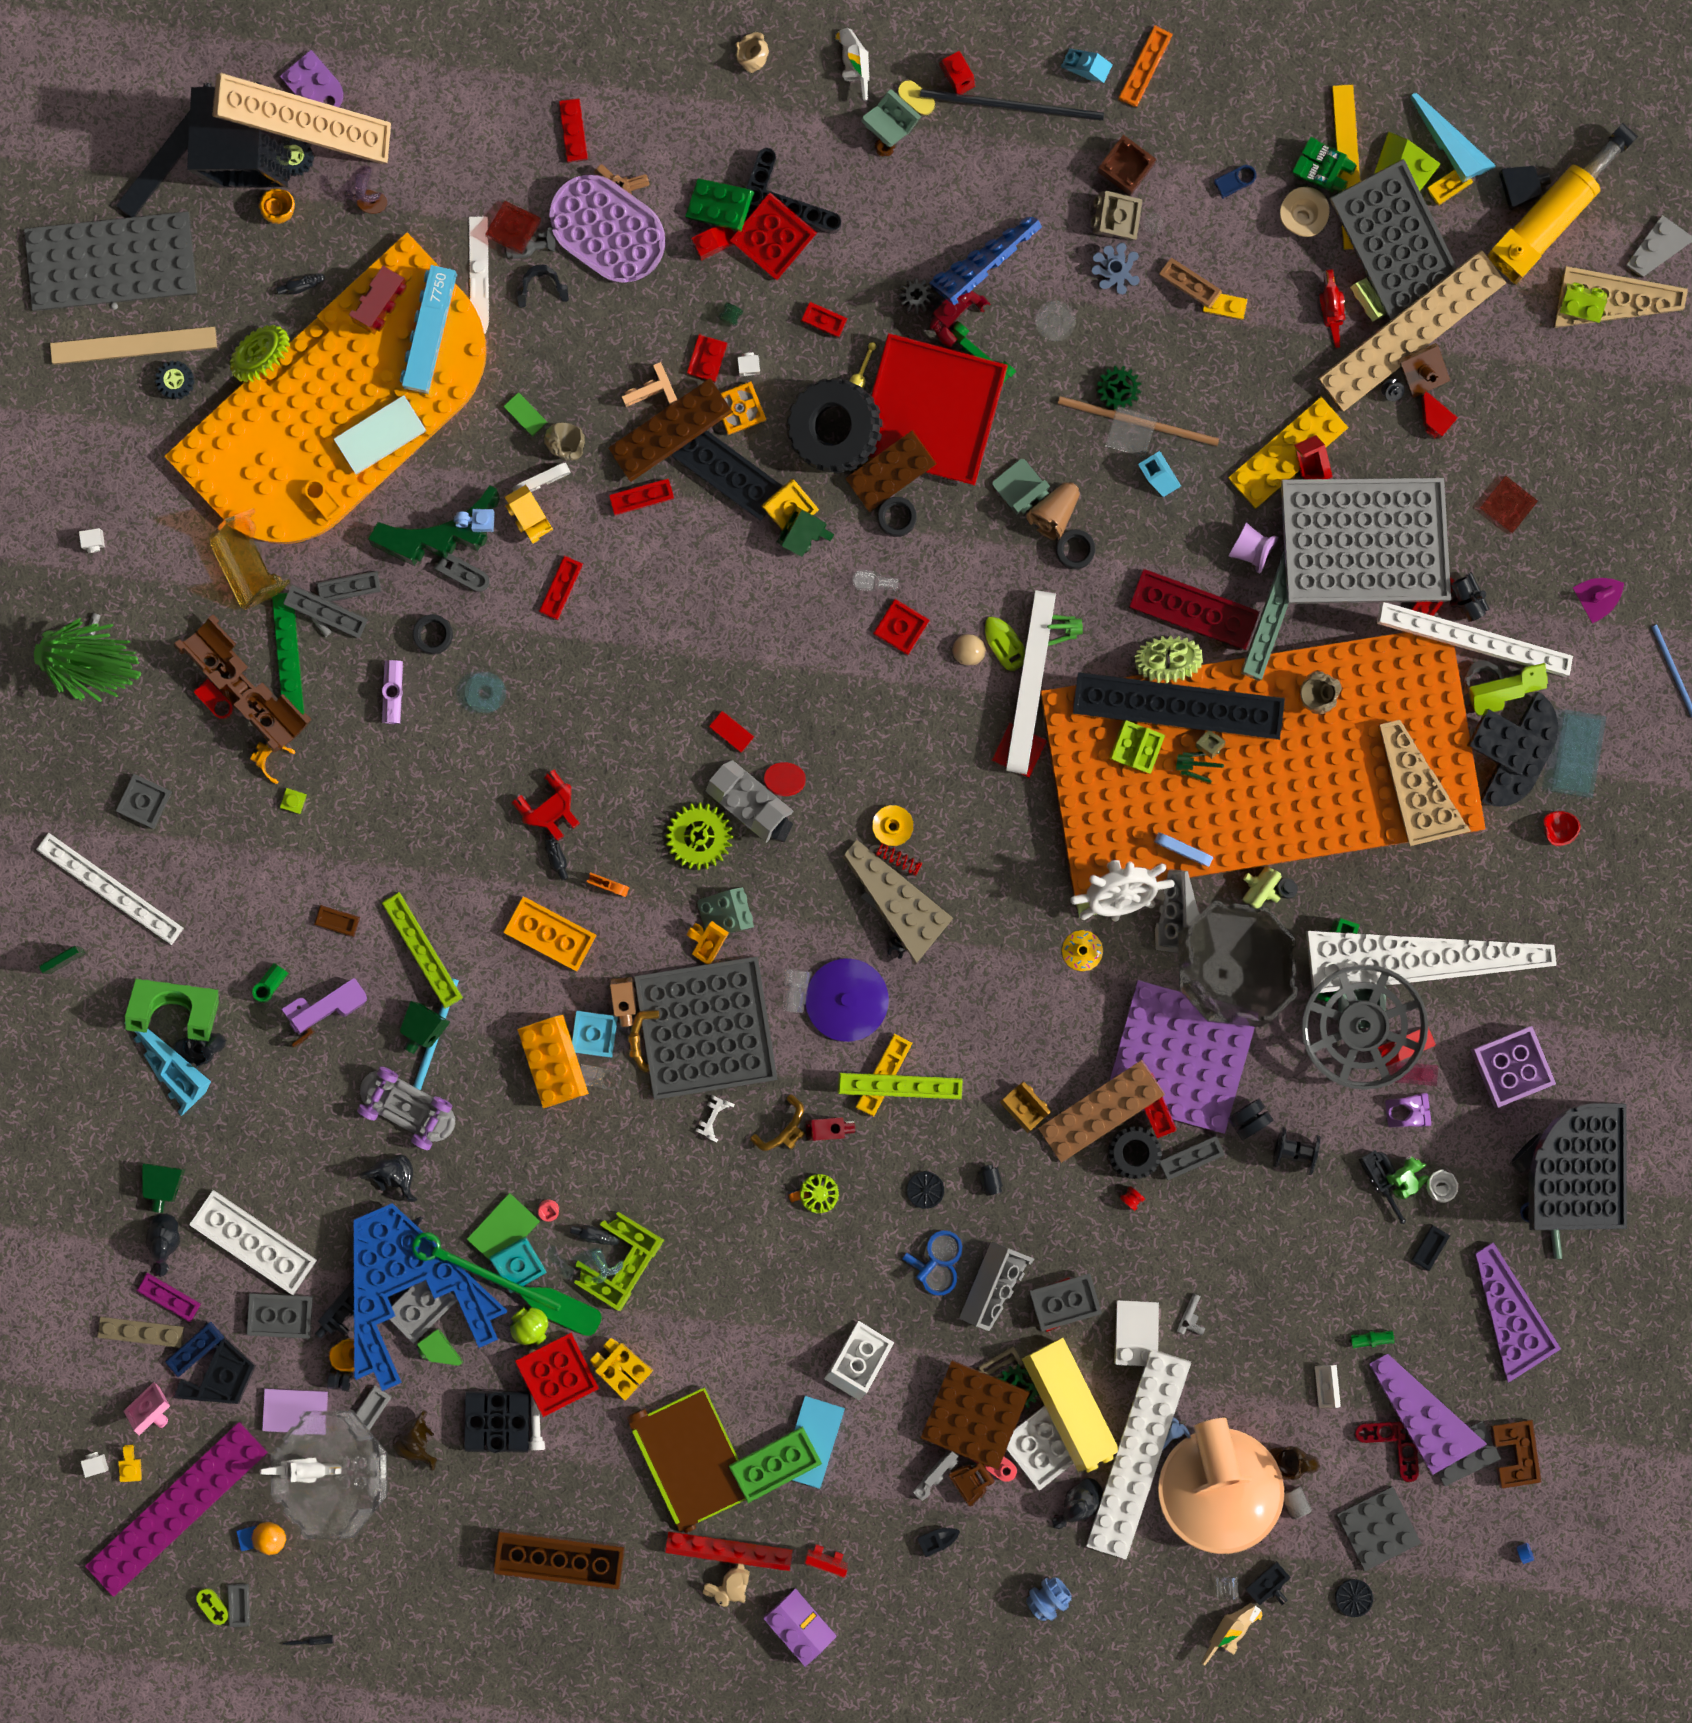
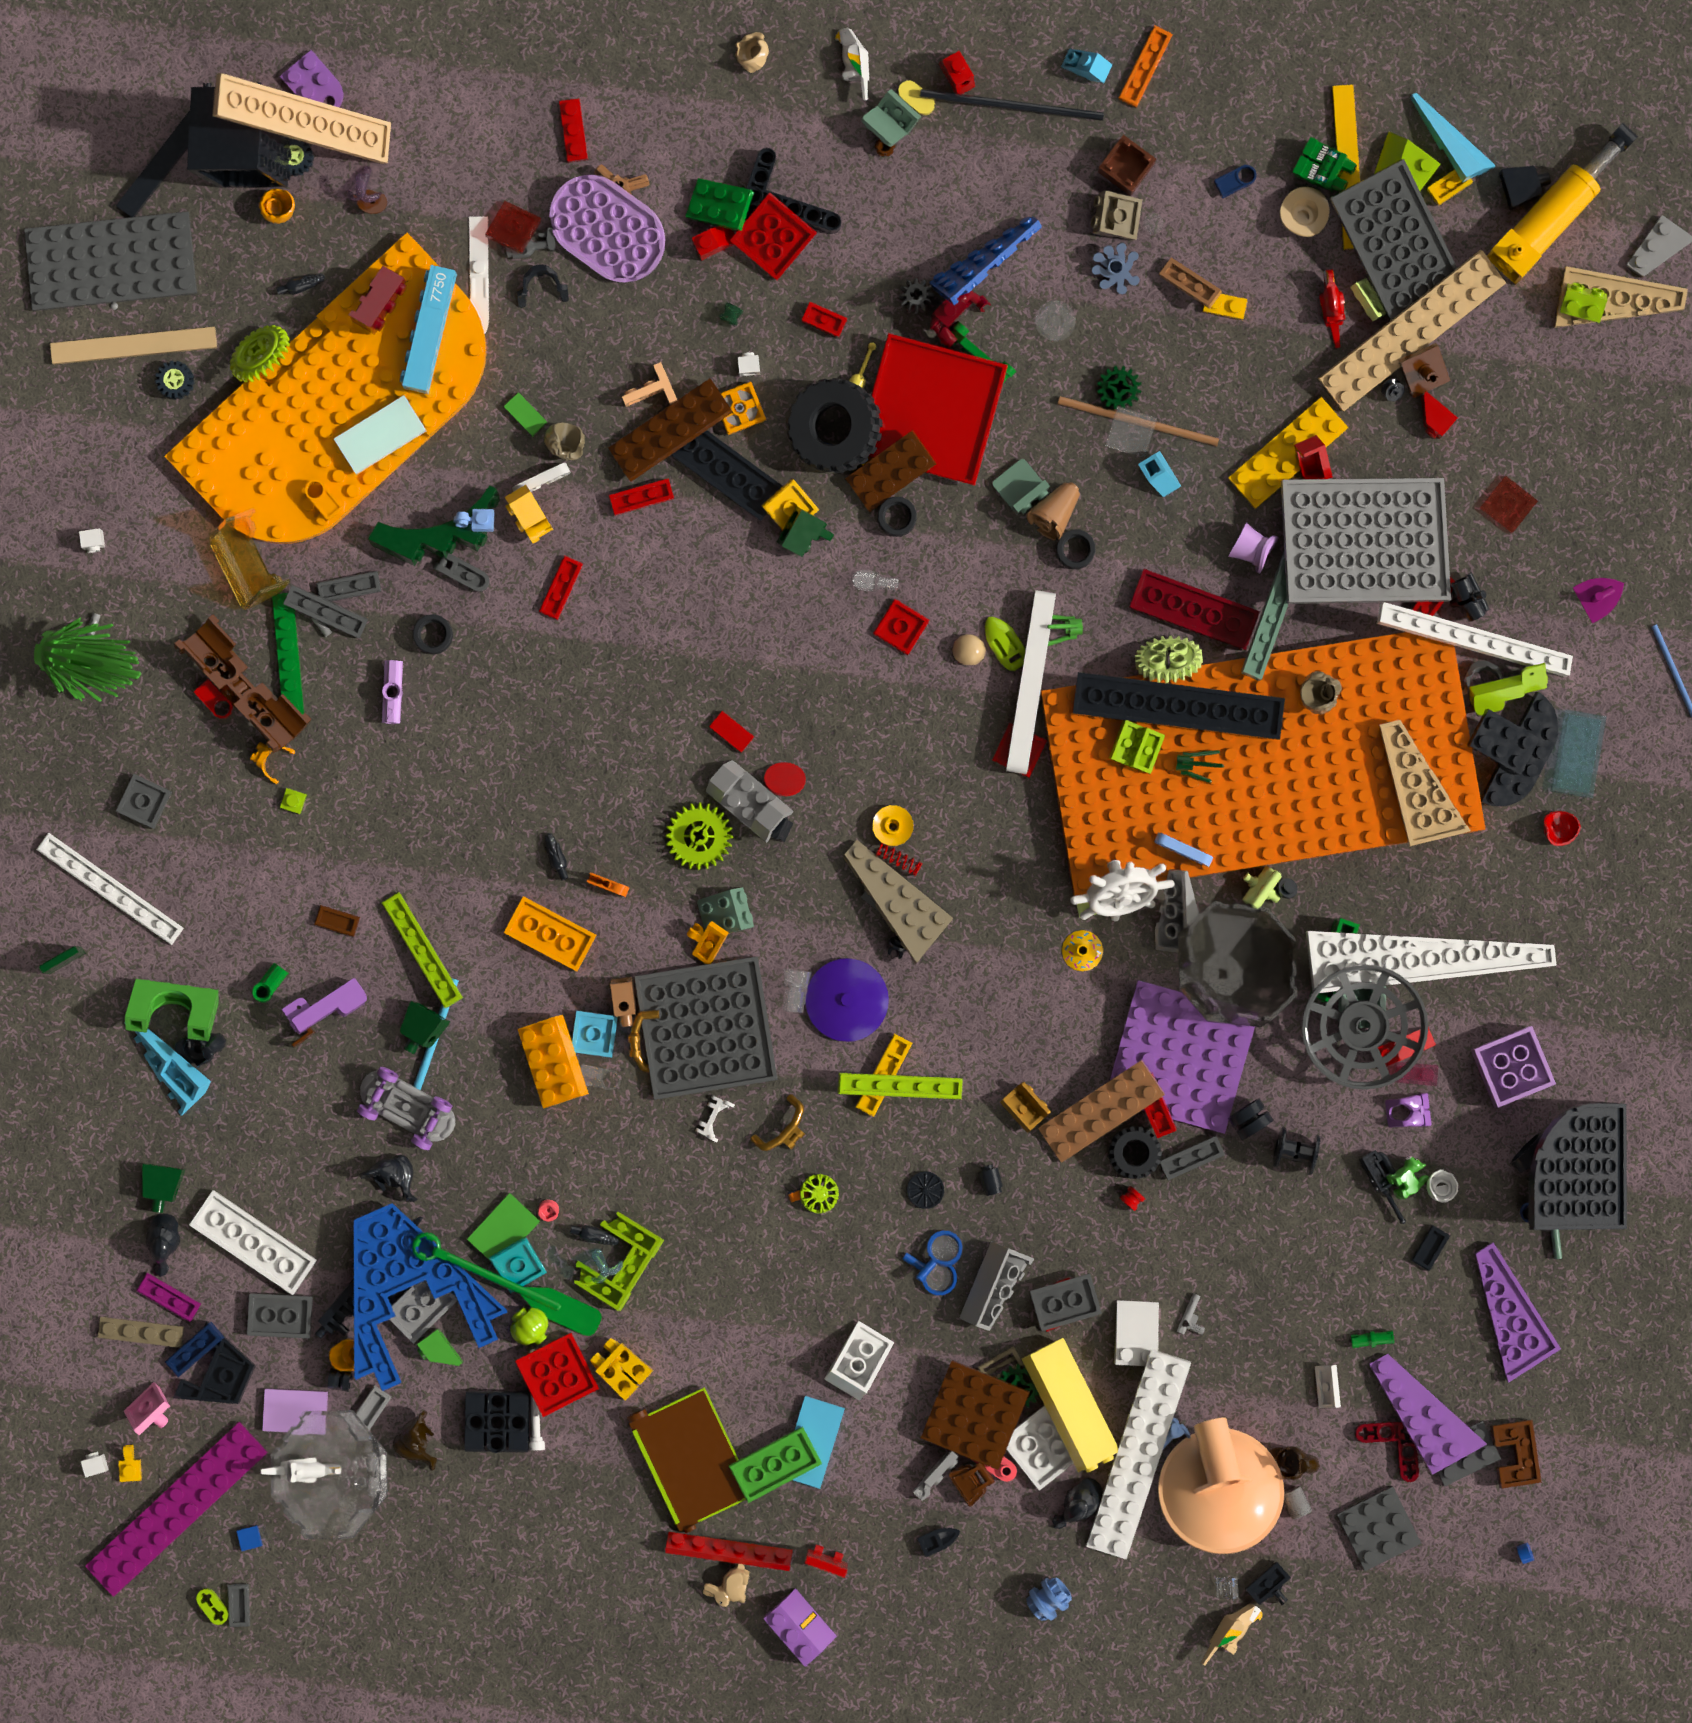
(268, 1538): light orange hair -> none
(313, 1641): black piece -> none
(473, 688): clear light blue tile -> none
(551, 810): red connector -> none
(559, 1559): reddish brown brick -> none
(707, 358): red plate -> none
(820, 1129): dark red torso -> none
(1210, 744): olive plate -> none
(1354, 1598): black wheel -> none

